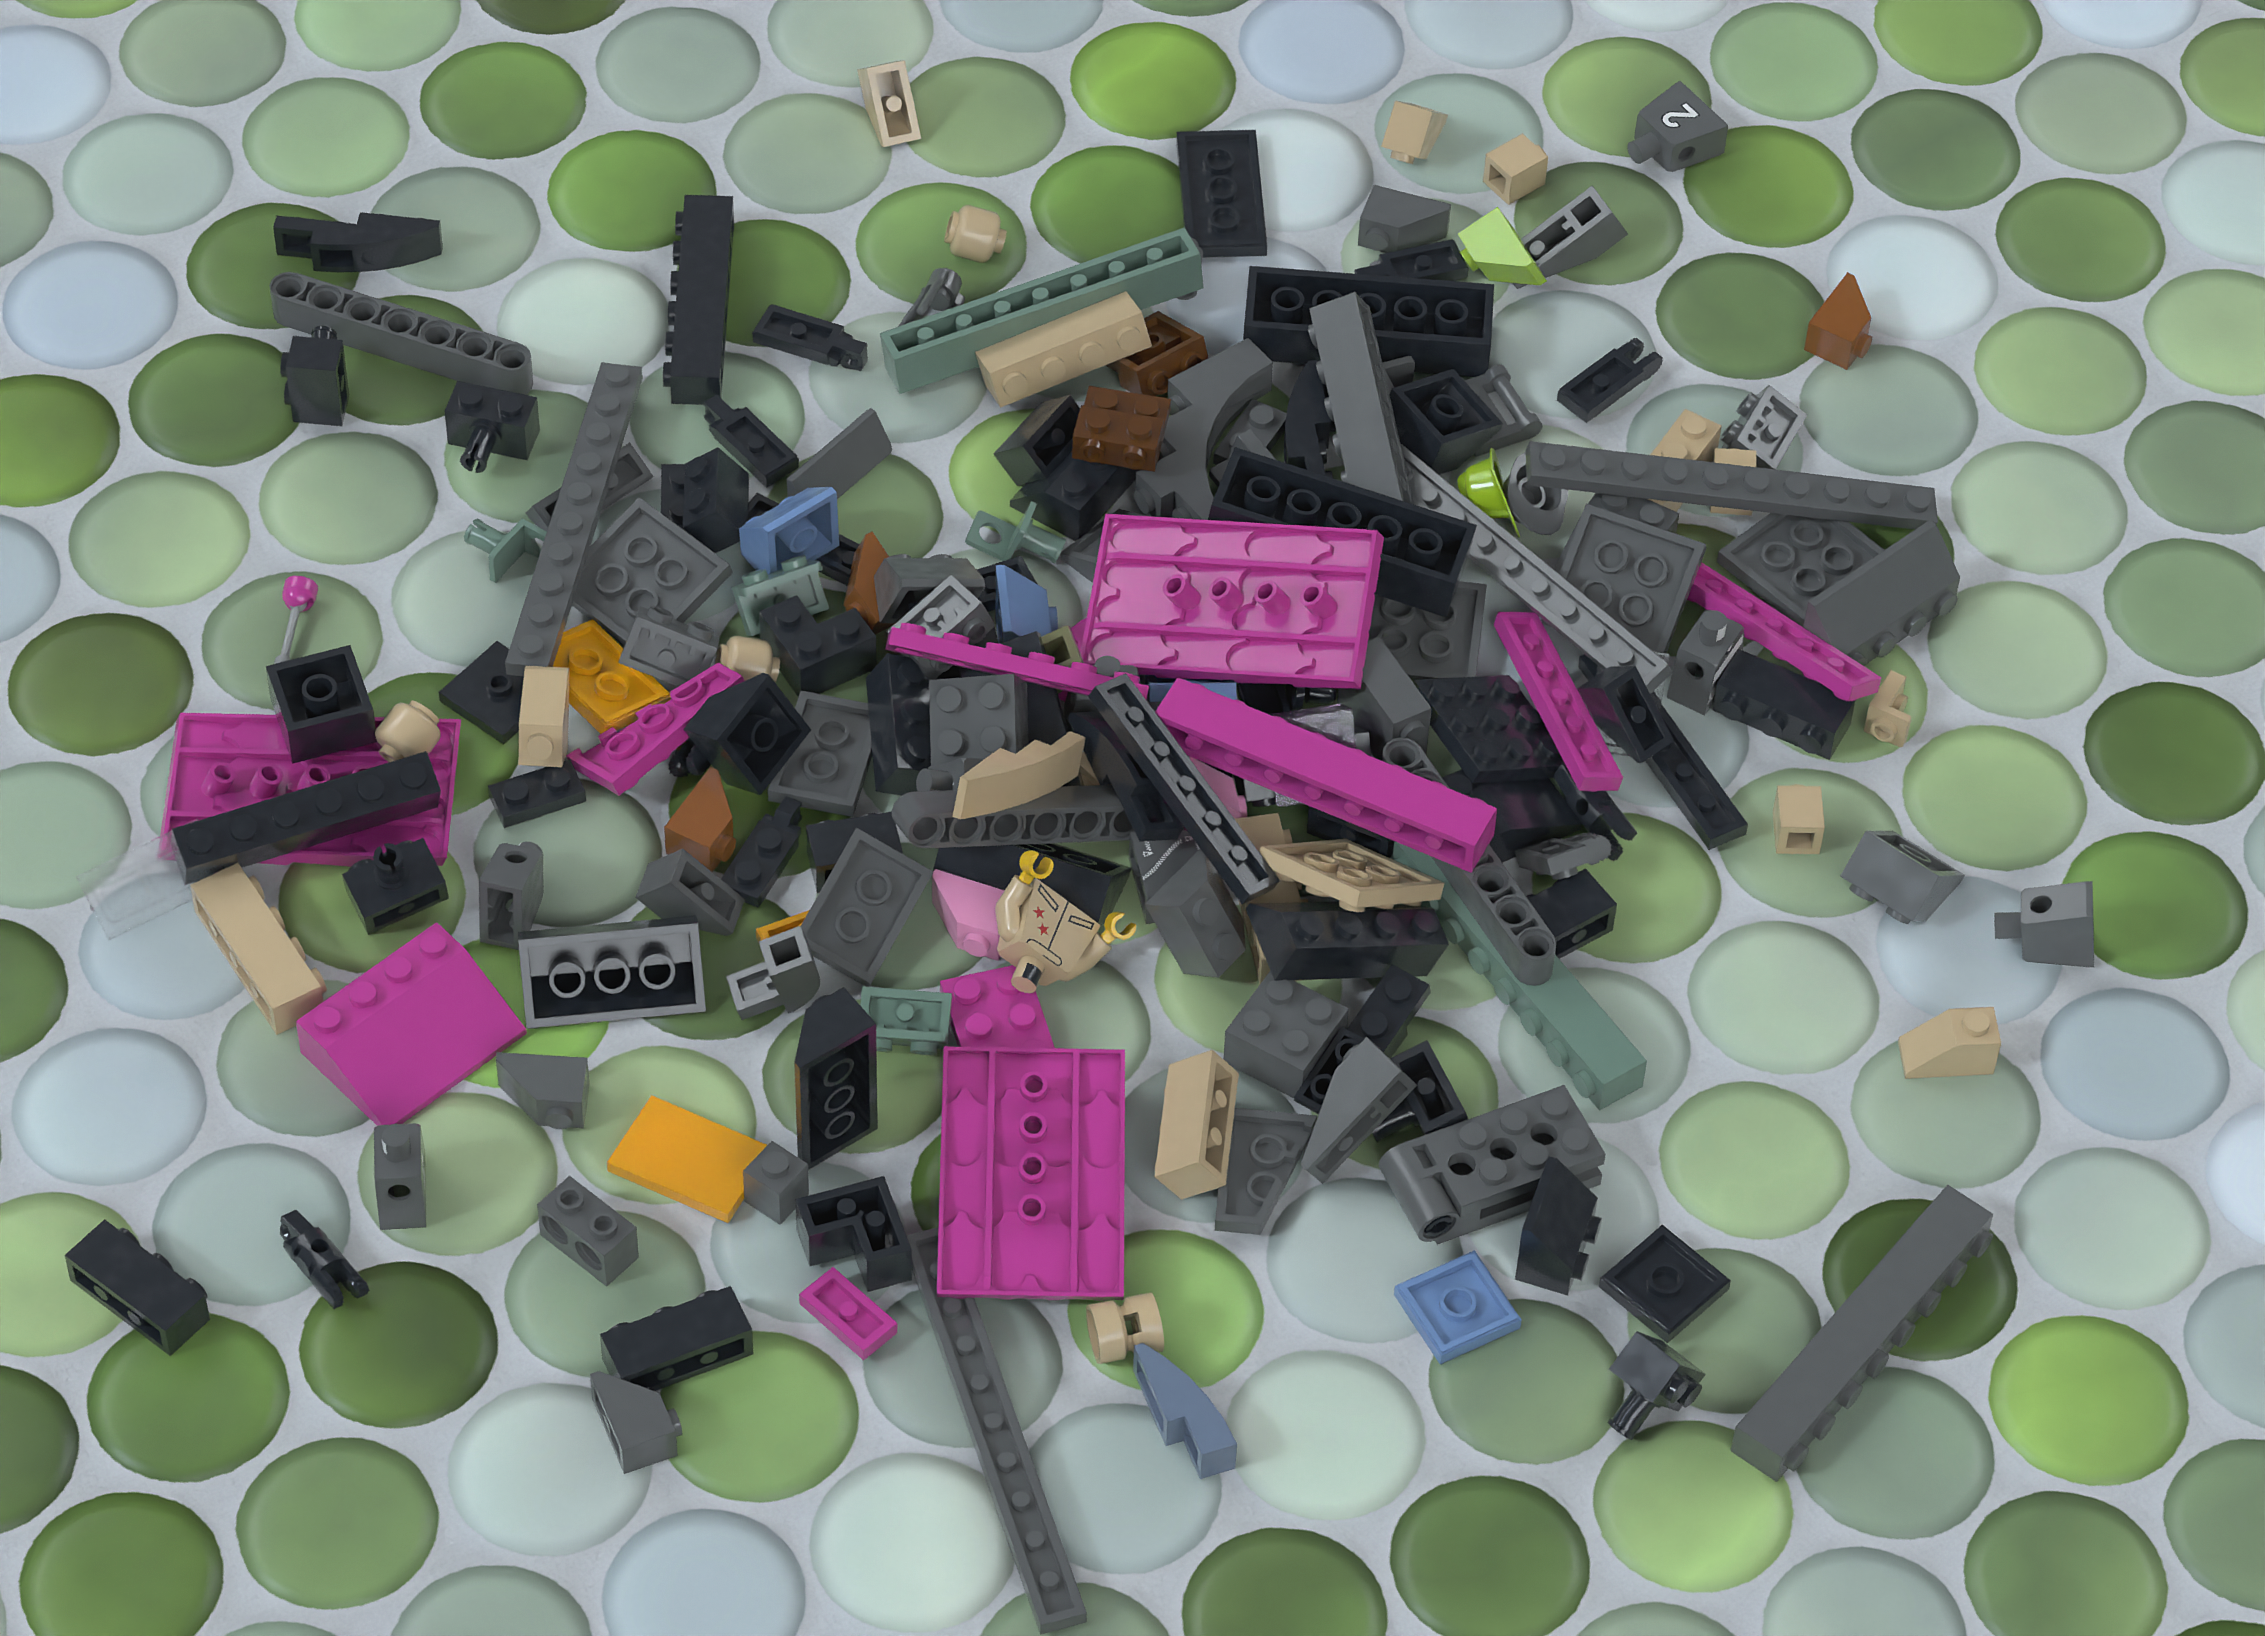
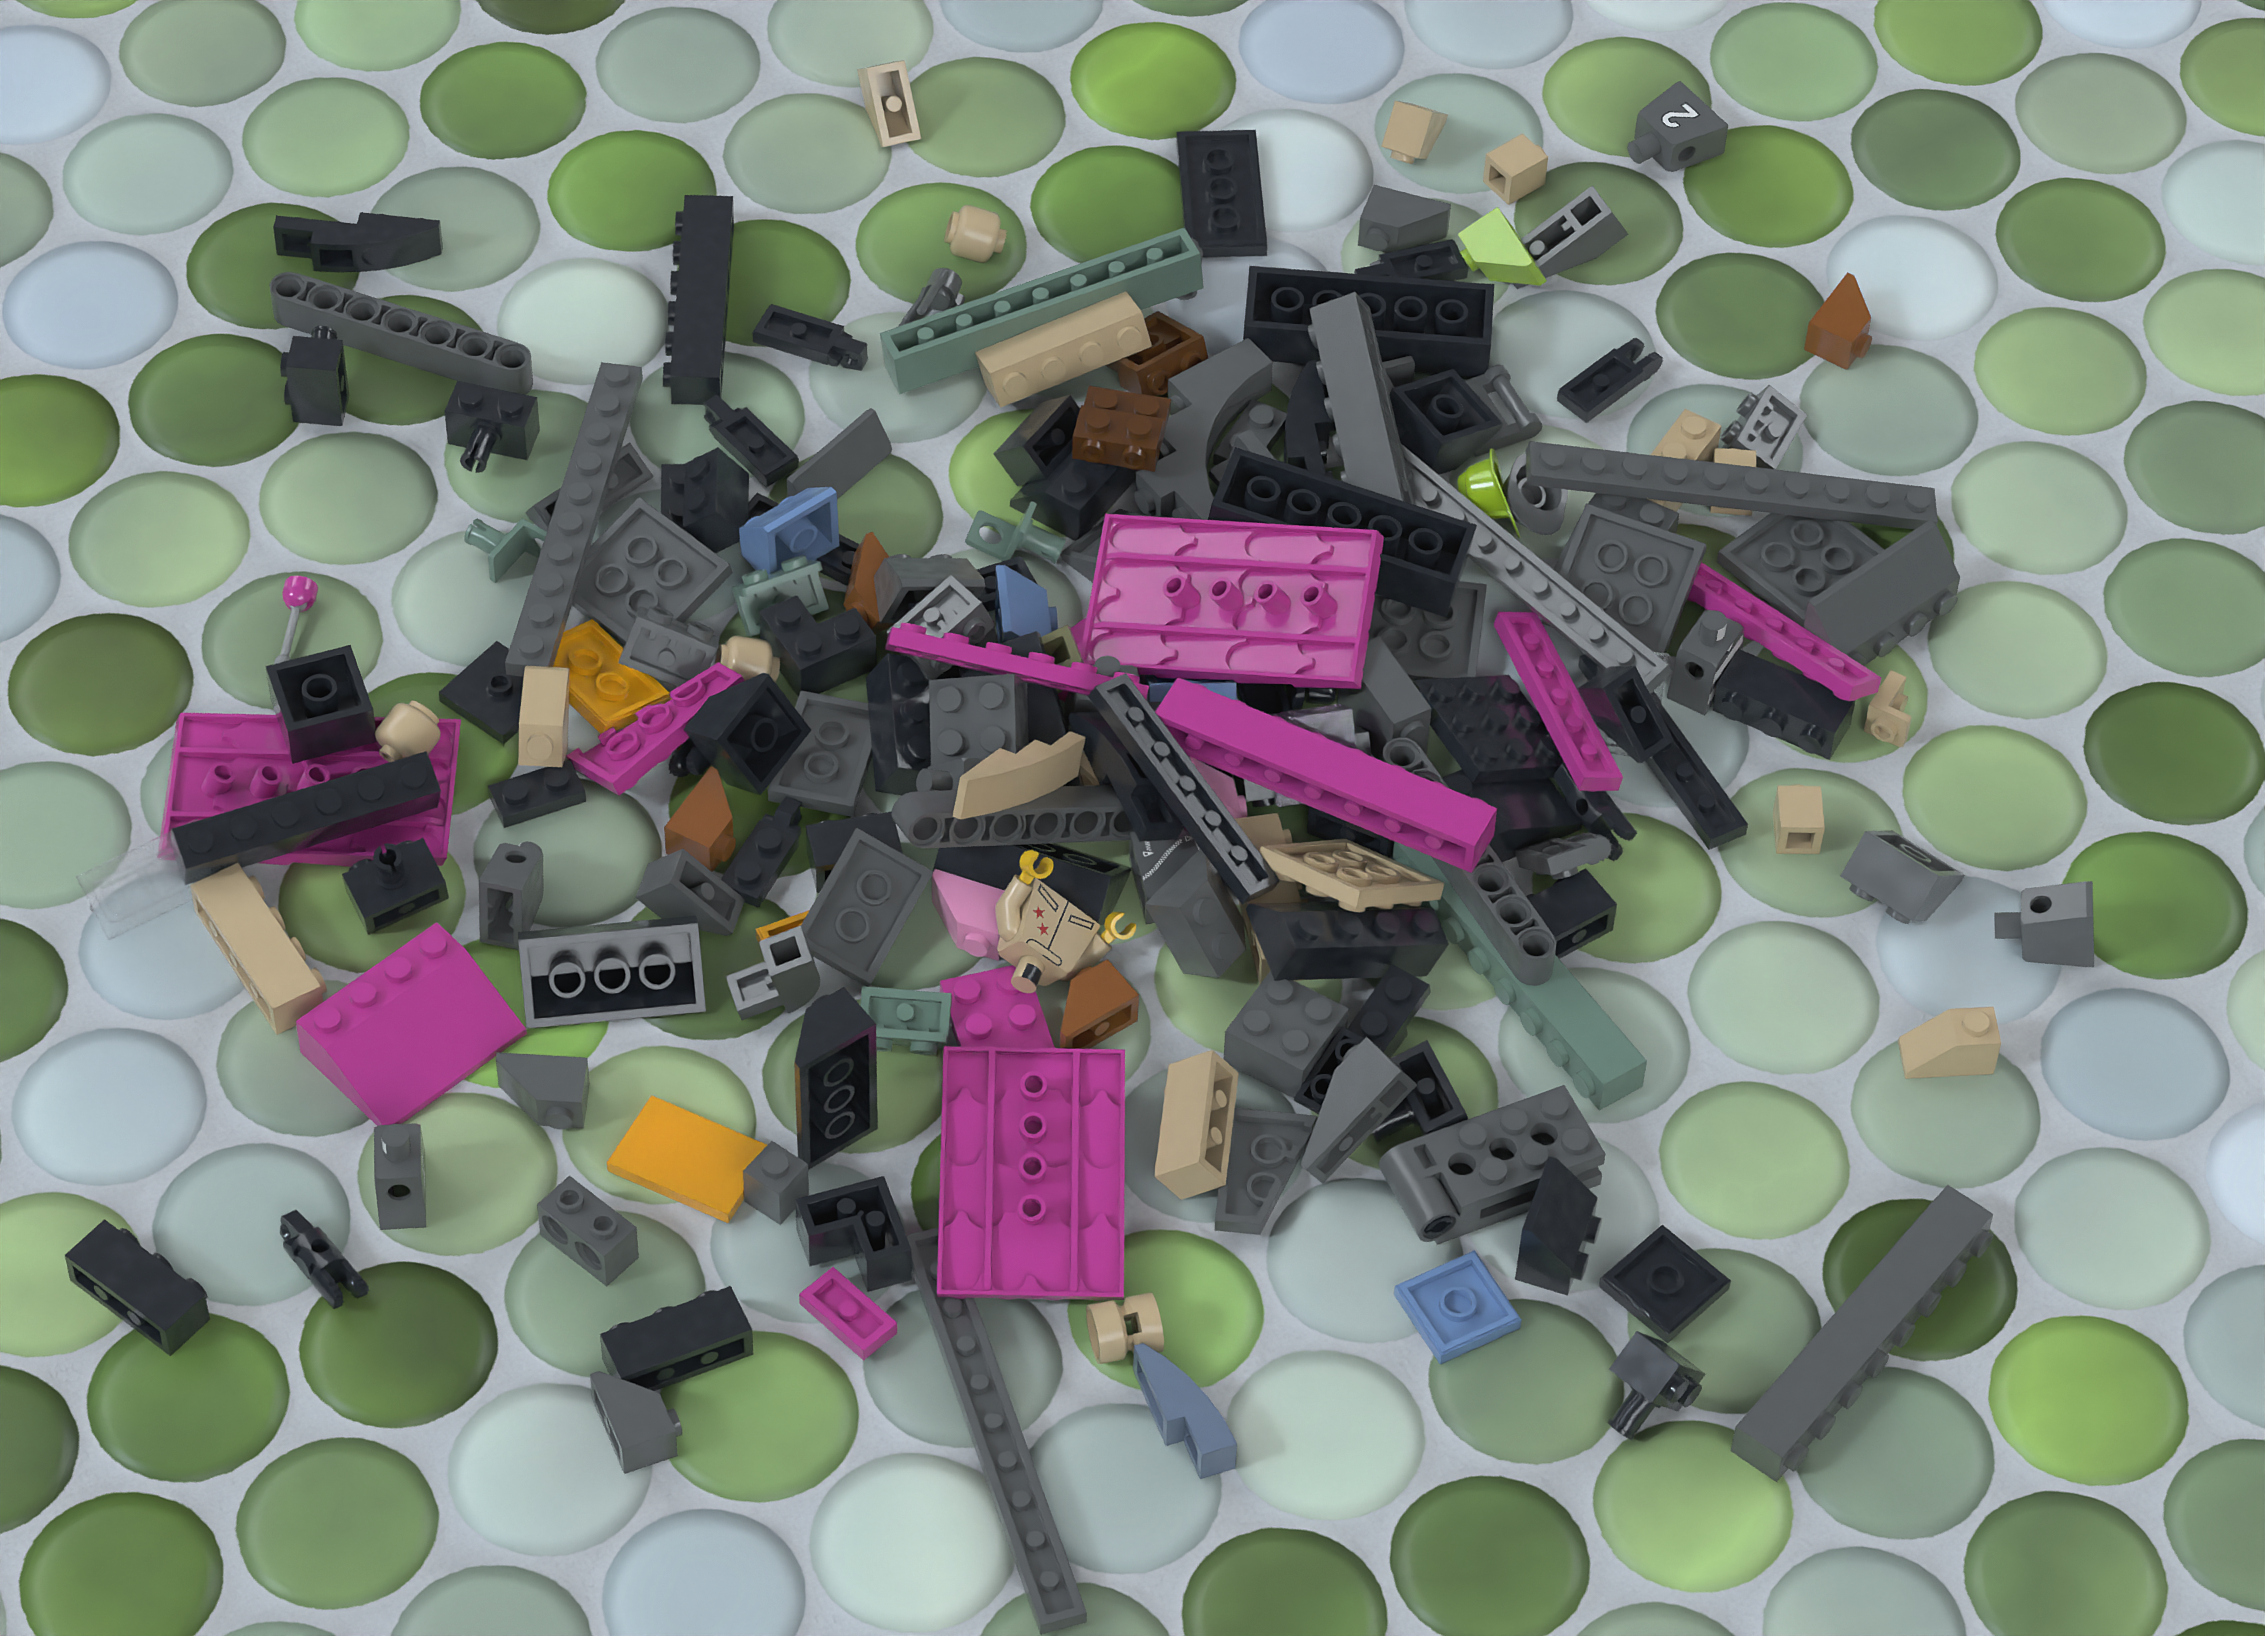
(1097, 1007): none -> dark orange slope

